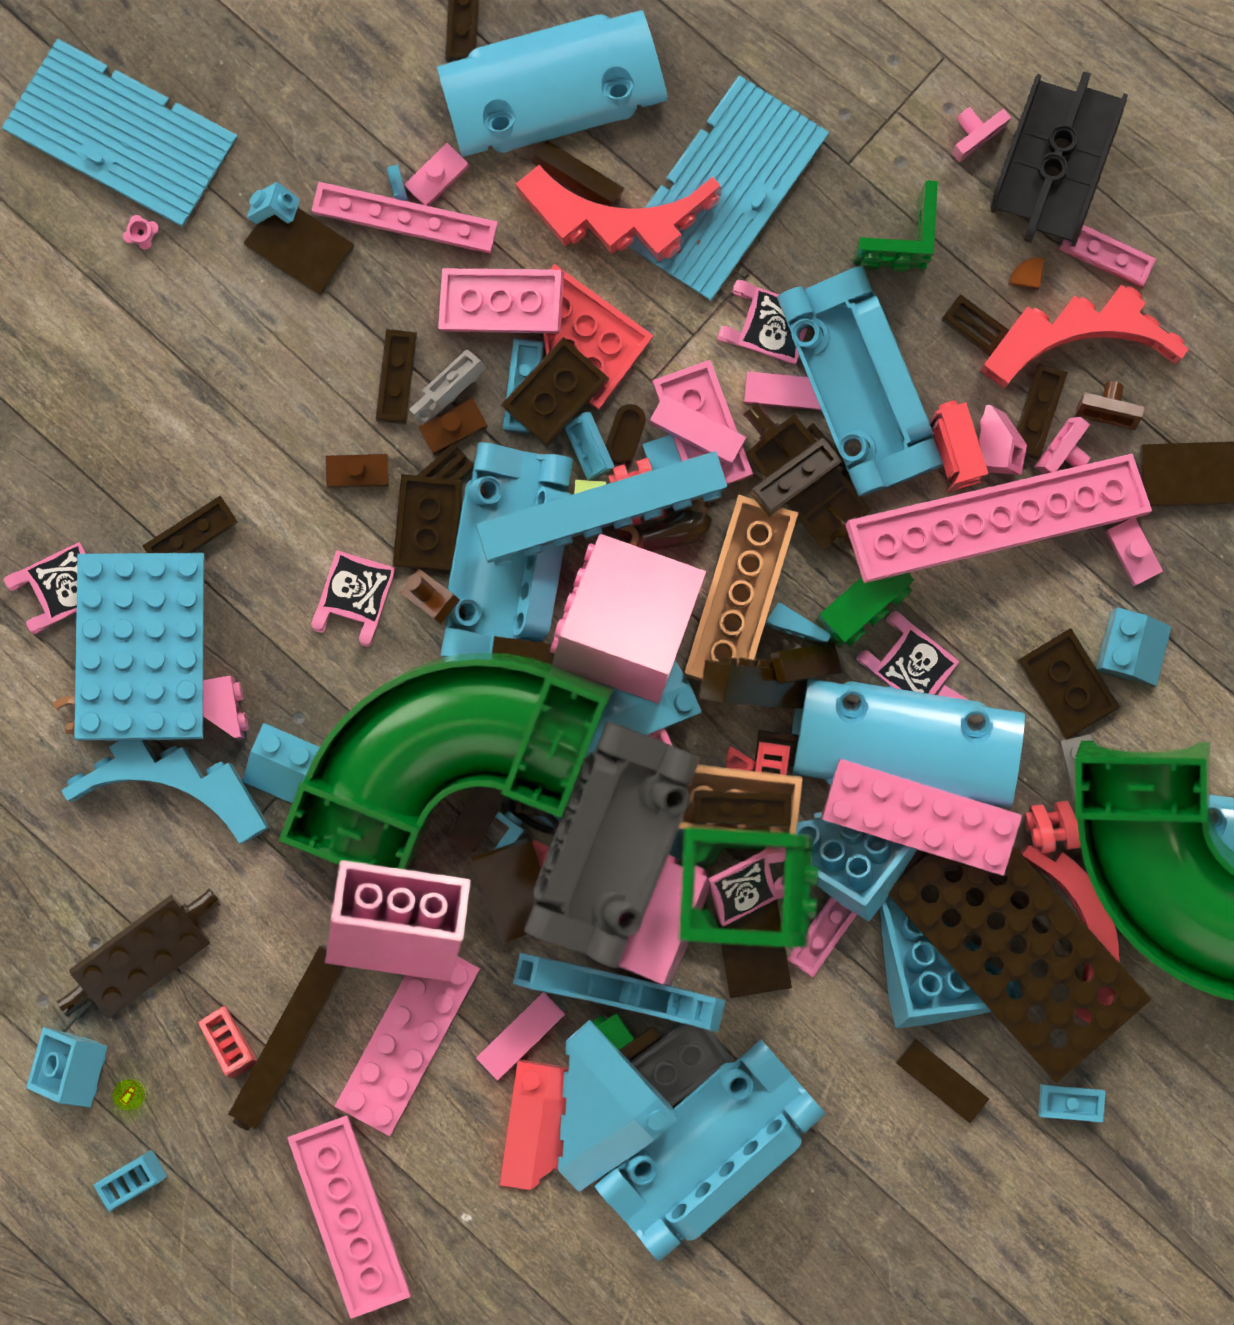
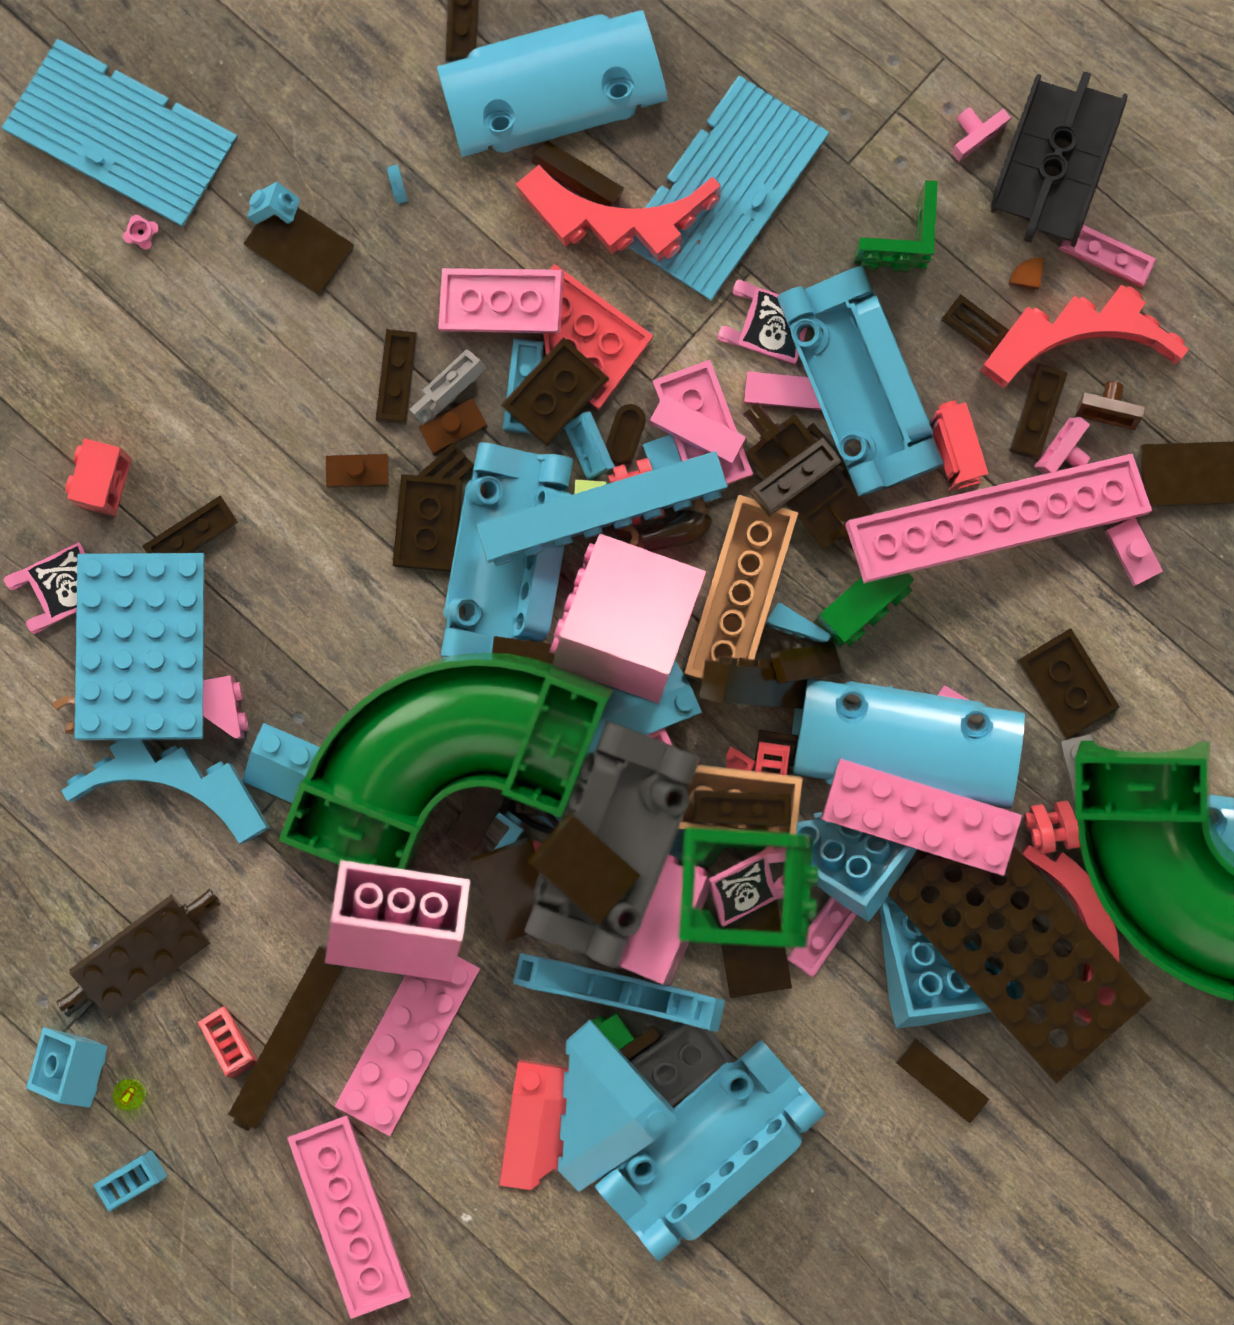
(98, 477): none -> coral brick
(354, 591): flag -> none
(404, 217): bright pink plate -> none
(429, 596): reddish brown tile -> none
(436, 175): bright pink tile -> none
(520, 1036): bright pink tile -> none
(584, 868): none -> dark brown tile
(913, 661): flag -> none
(1001, 443): bright pink slope -> none
(1071, 1103): medium azure plate -> none
(1133, 646): medium azure slope -> none

